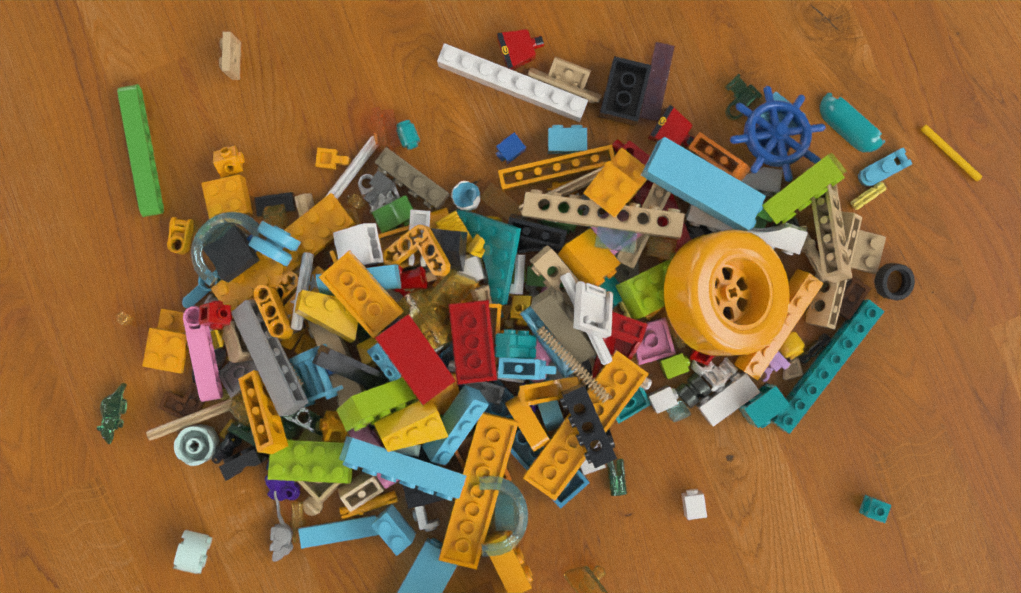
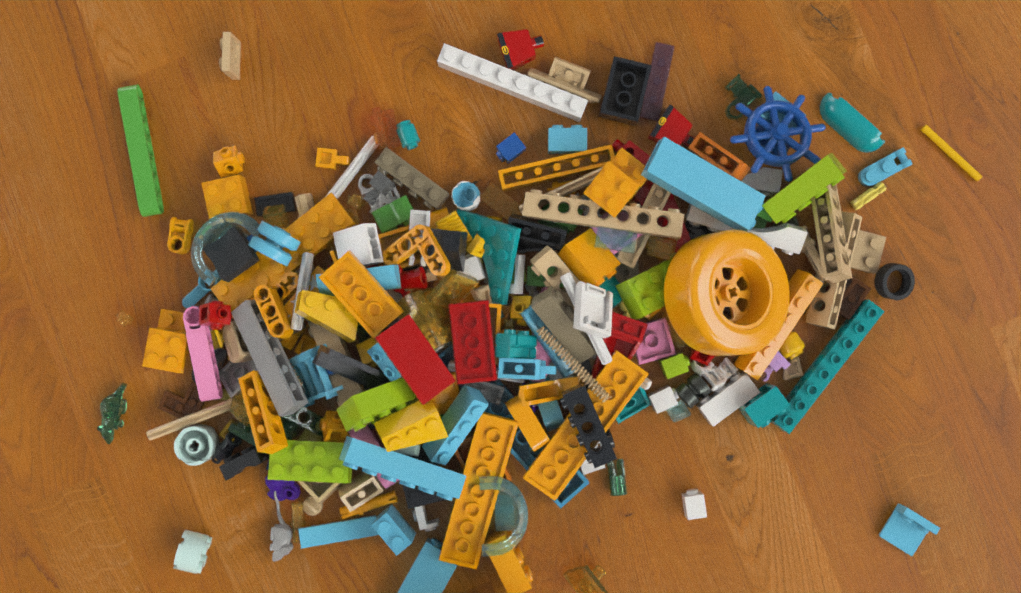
(814, 348): black axle -> none
(875, 508): teal brick -> none
(906, 529): none -> medium azure bracket

